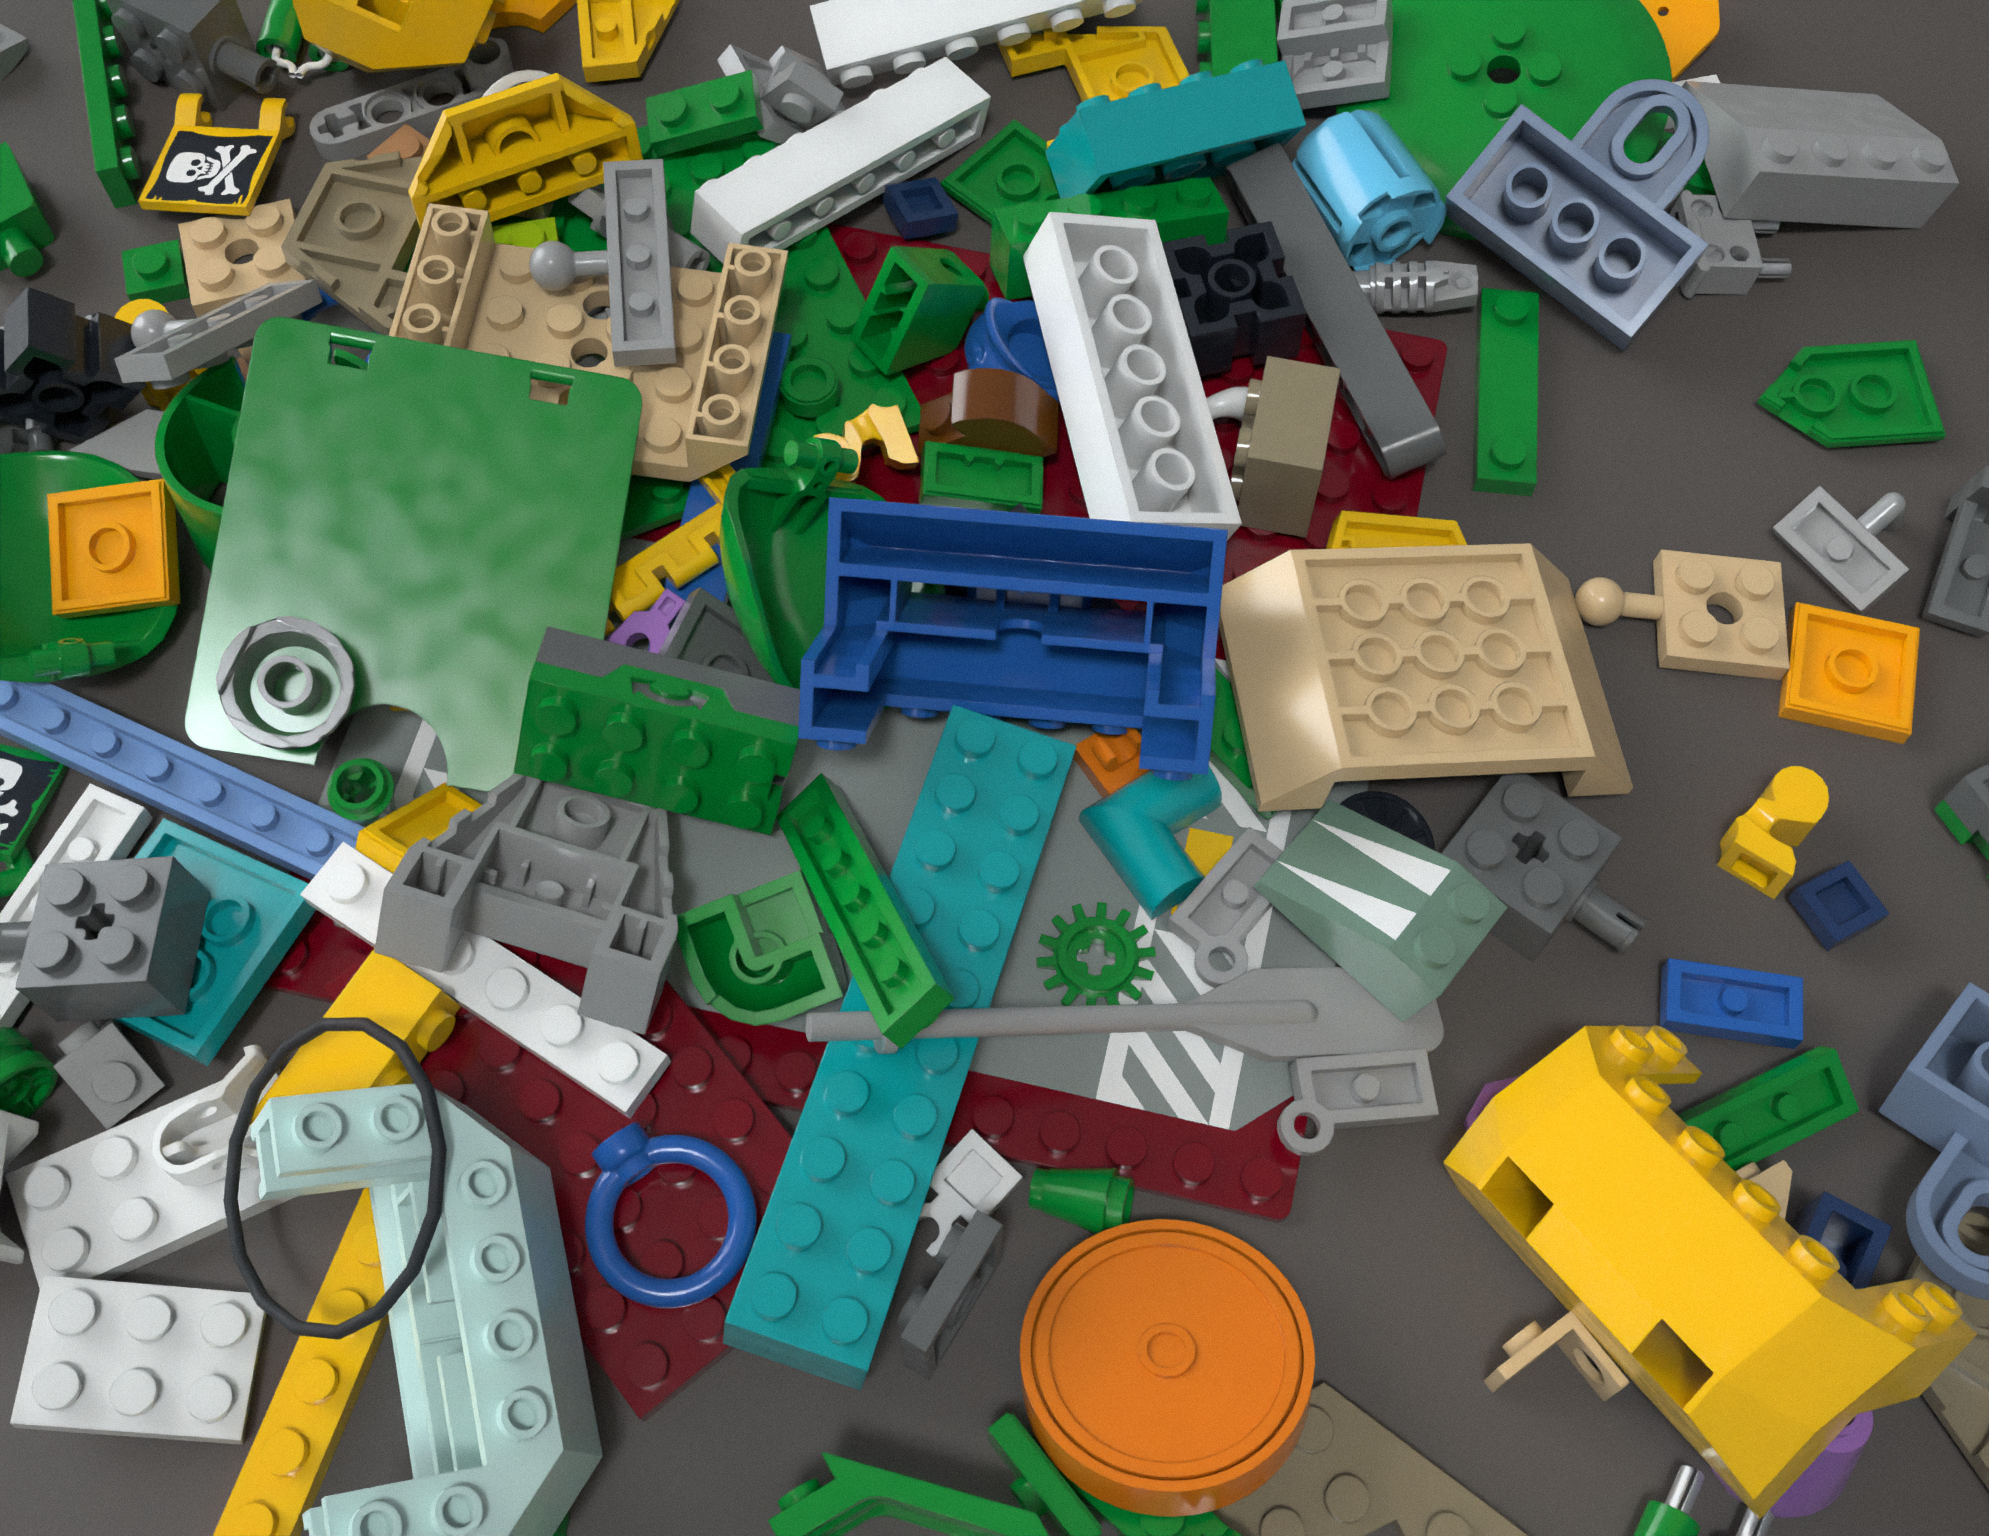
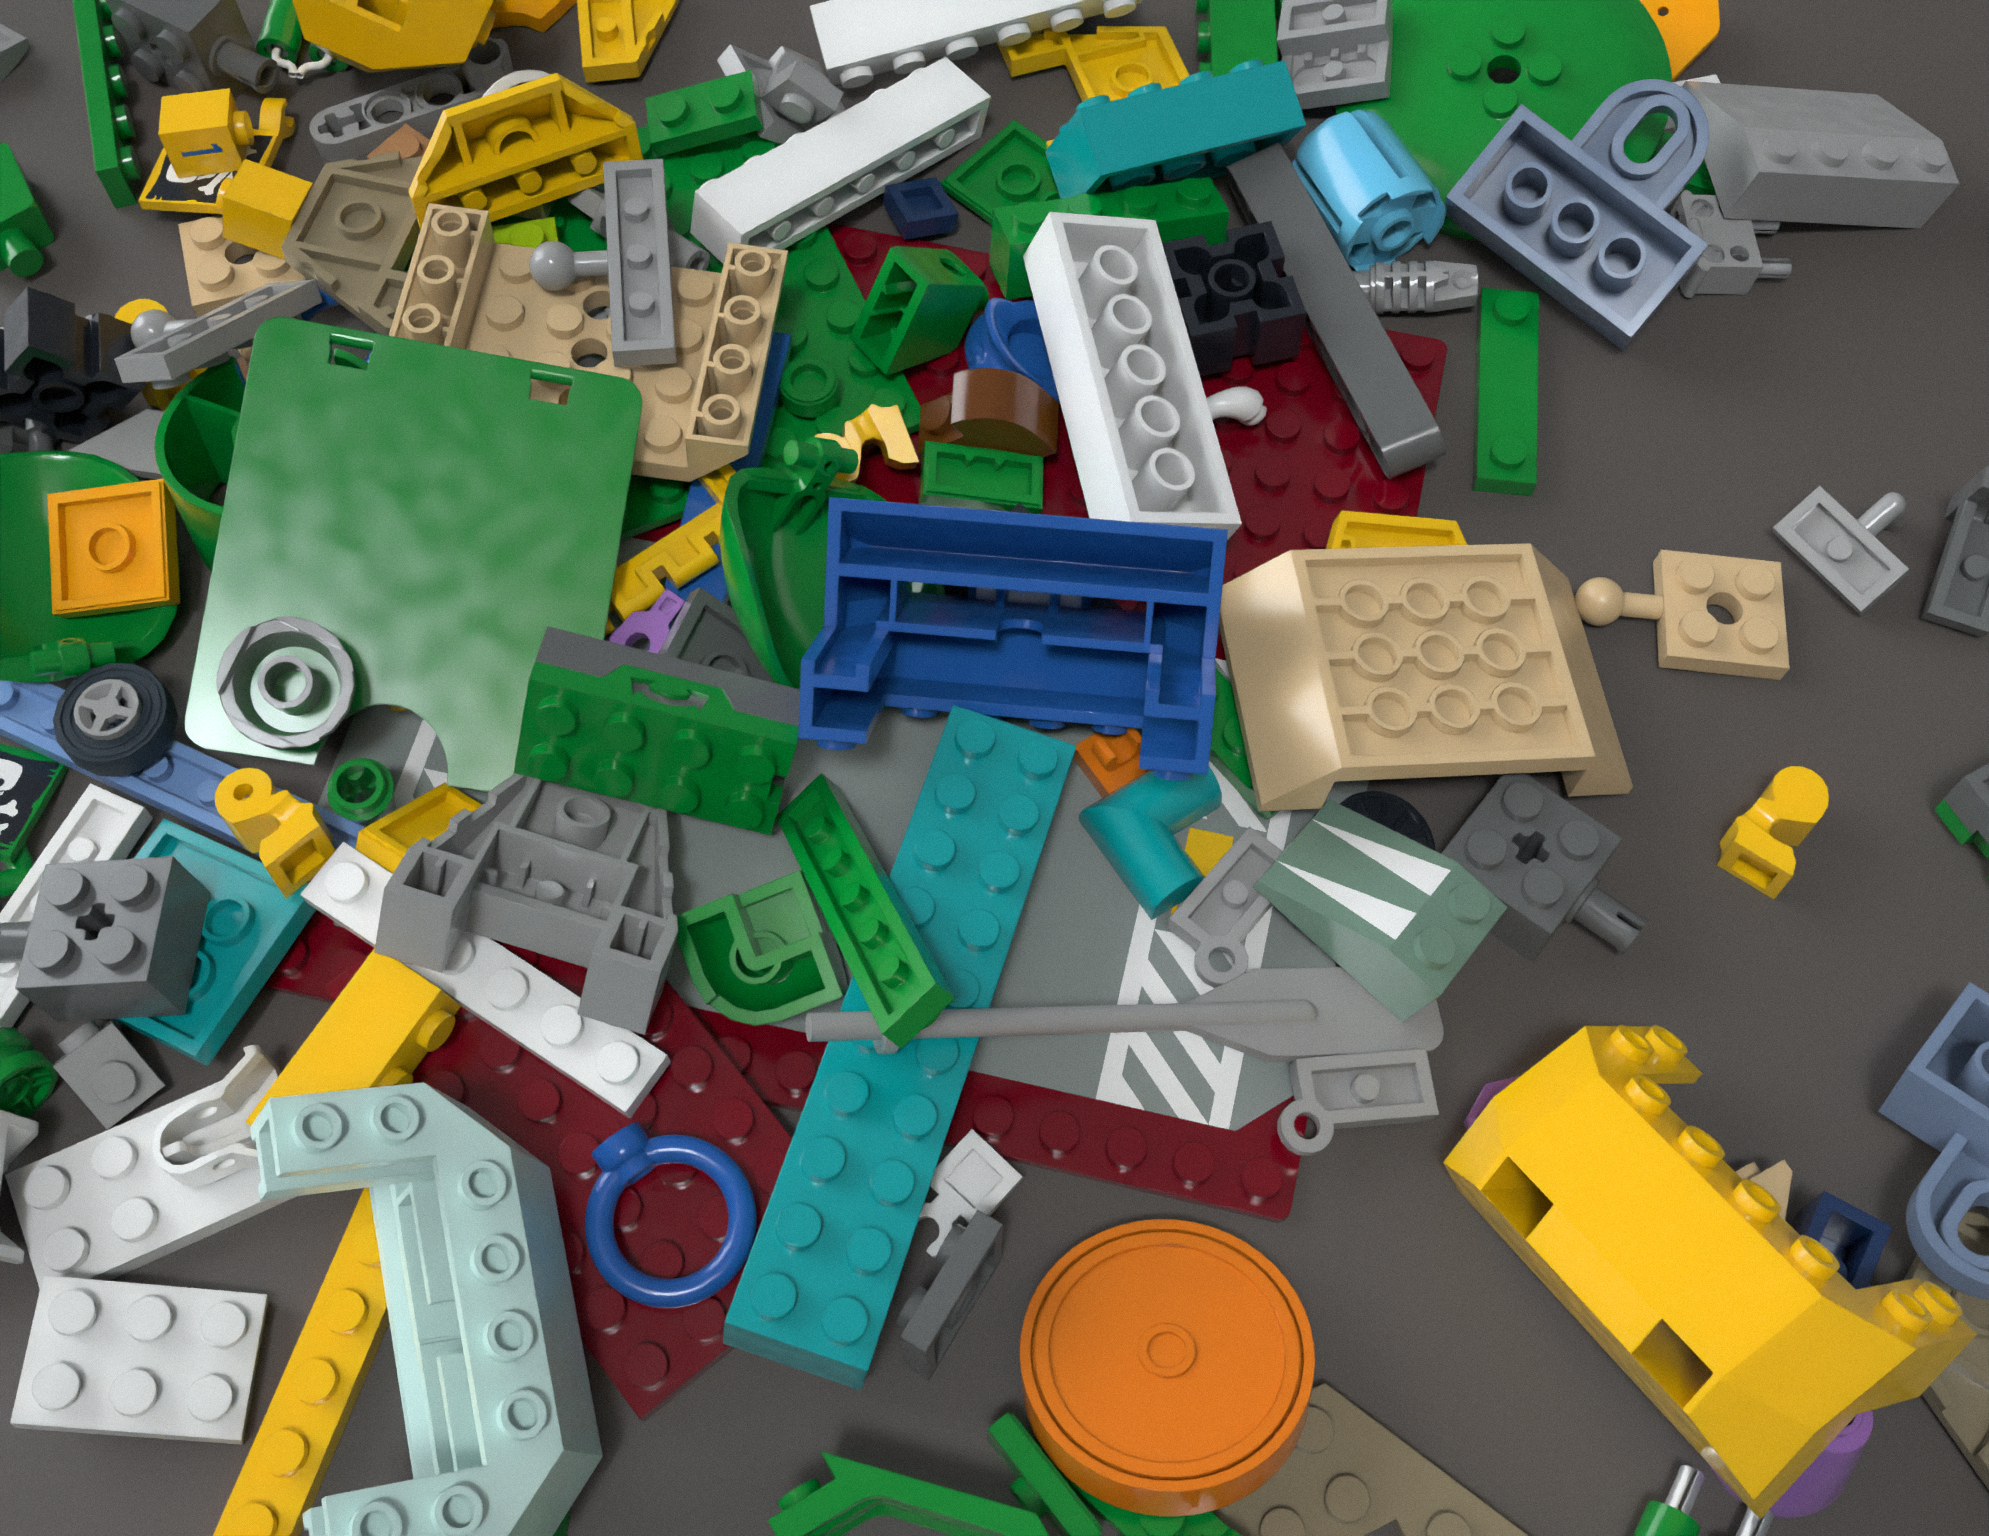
(109, 697): none -> black wheel
(156, 272): green plate -> none
(204, 132): none -> yellow brick
(260, 206): none -> yellow brick
(282, 829): none -> yellow leg
(435, 1192): black piece -> none
(1083, 1196): green cone -> none
(1117, 943): green gear -> none
(1283, 445): dark tan brick -> none
(1573, 1341): tan bracket -> none
(1731, 1003): blue plate -> none
(1777, 1107): green plate -> none
(1838, 905): dark blue plate -> none
(1850, 673): light orange tile -> none
(1857, 395): green tile -> none

